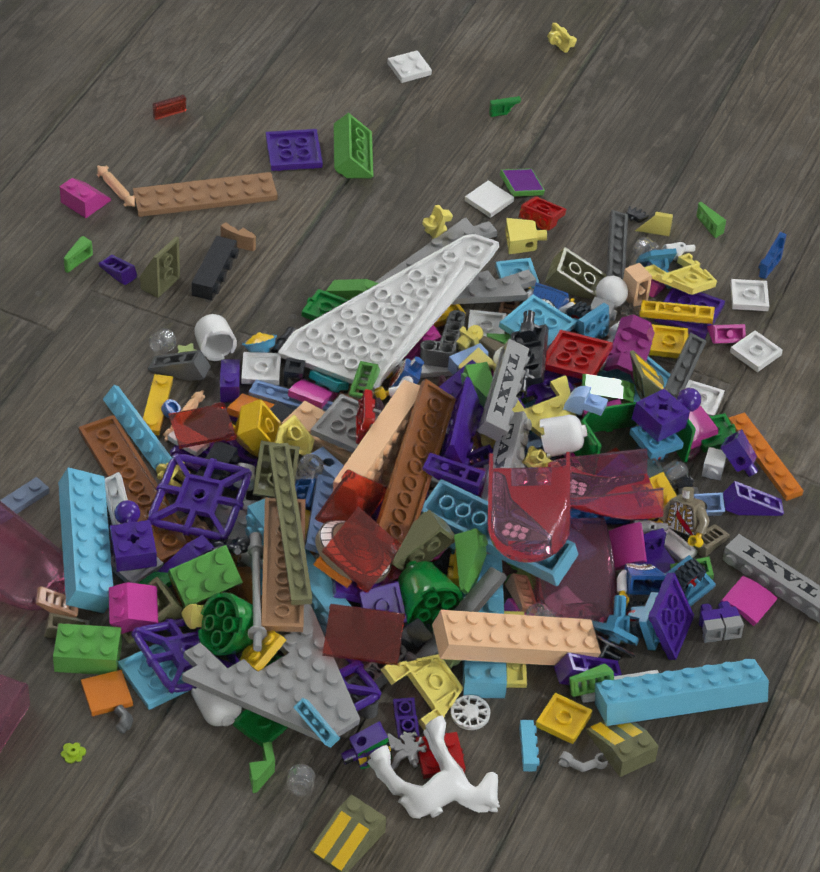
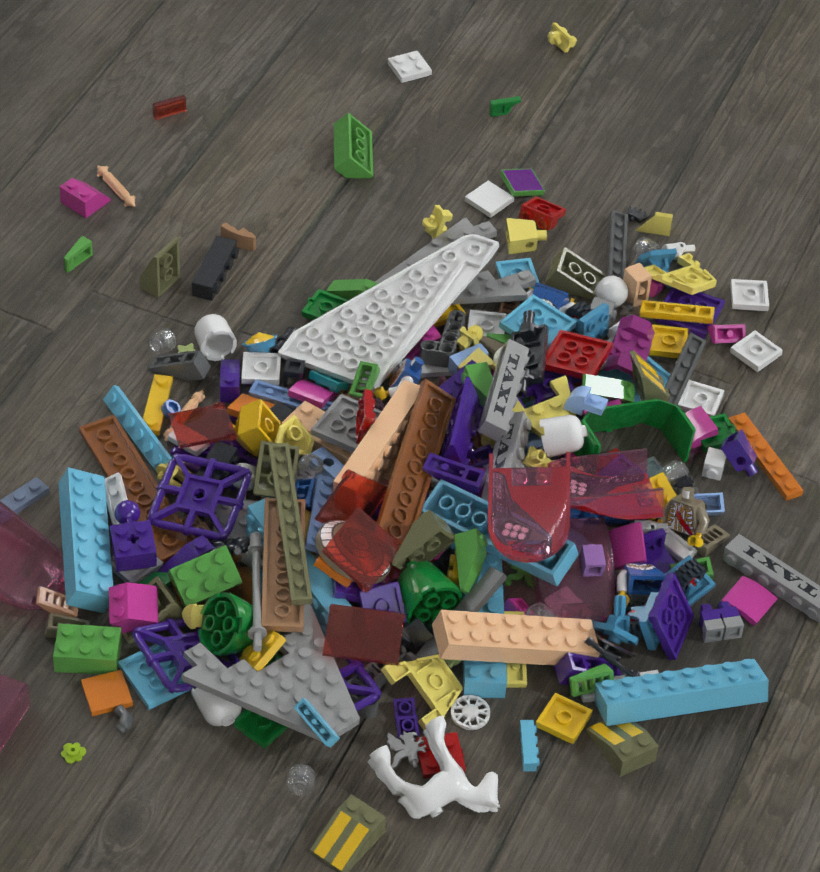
(120, 270): dark purple slope -> none
(205, 194): medium nougat plate -> none
(261, 771): bright green slope -> none
(293, 149): dark purple plate -> none
(364, 744): dark purple torso -> none
(521, 591): nougat slope -> none
(567, 760): light grey arm -> none
(592, 560): none -> medium lavender brick
(610, 658): none -> black piece
(655, 449): dark azure plate -> none
(664, 414): dark purple brick -> none
(711, 220): bright green slope -> none
(750, 501): dark purple slope -> none
(773, 256): blue wing -> none

